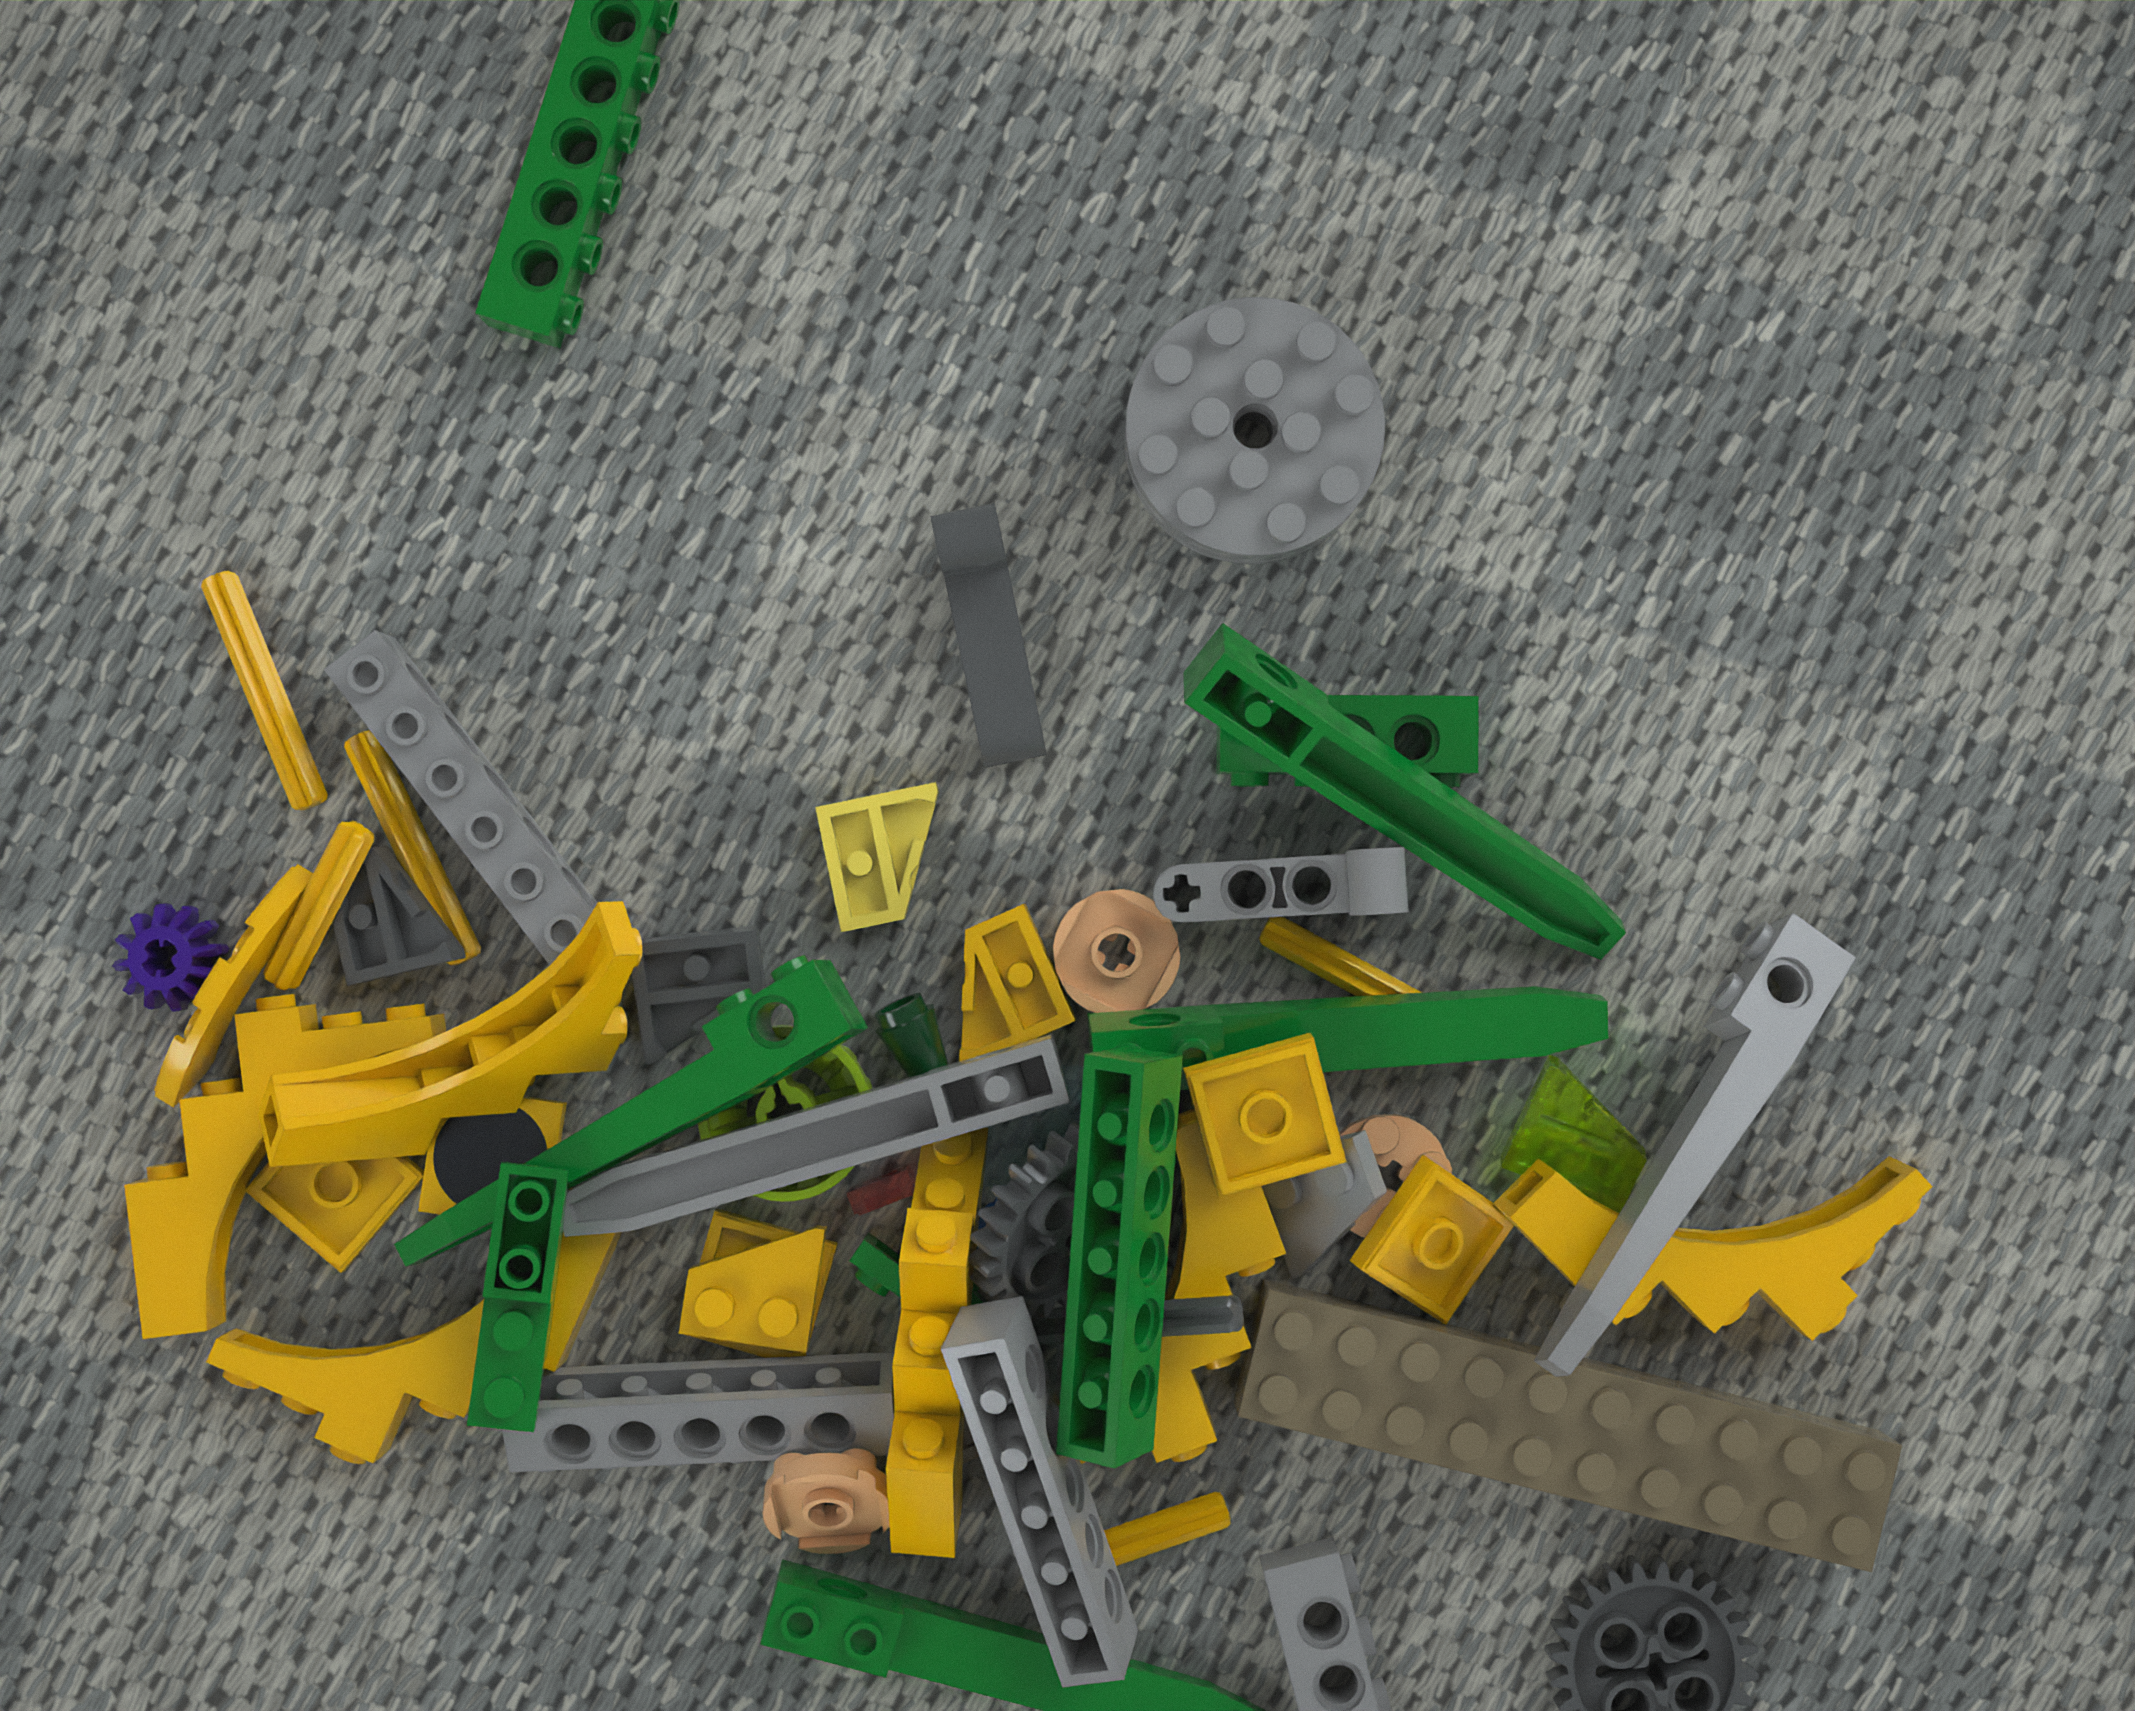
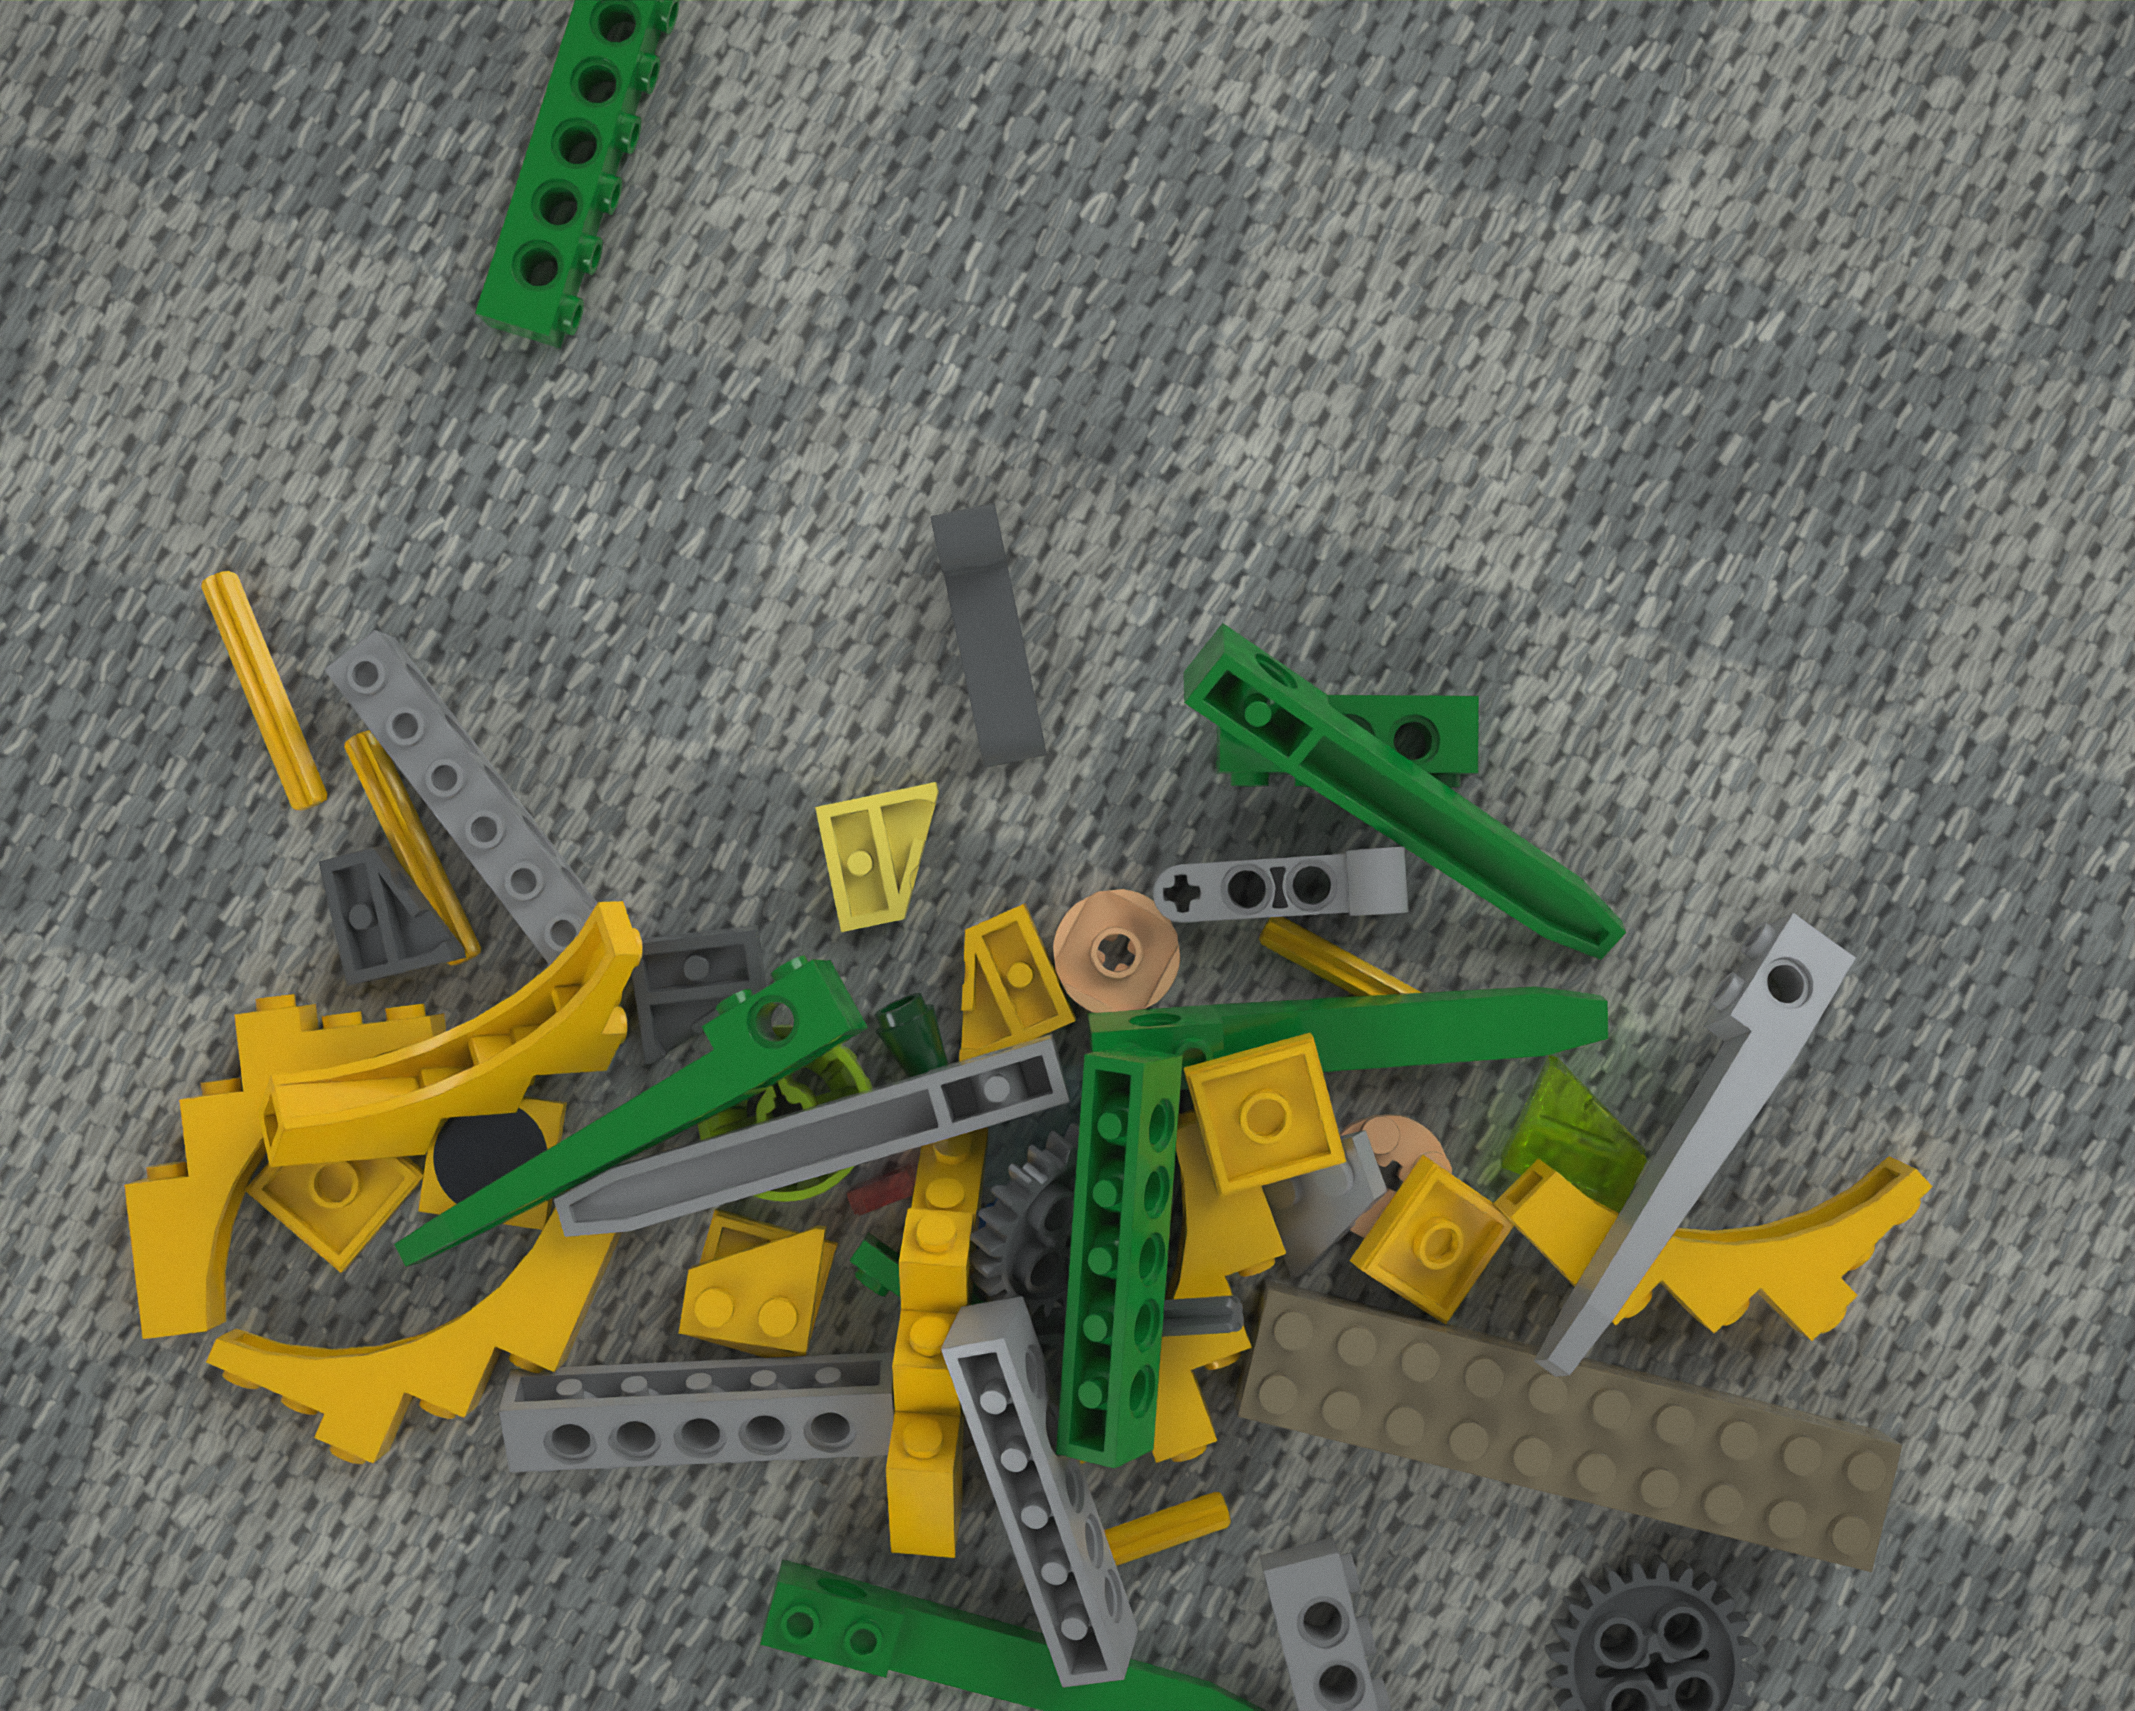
(148, 953): dark purple gear -> none
(226, 988): yellow tile -> none
(318, 905): yellow axle -> none
(518, 1296): green slope -> none
(805, 1482): light nougat plate -> none
(1266, 366): light grey brick -> none

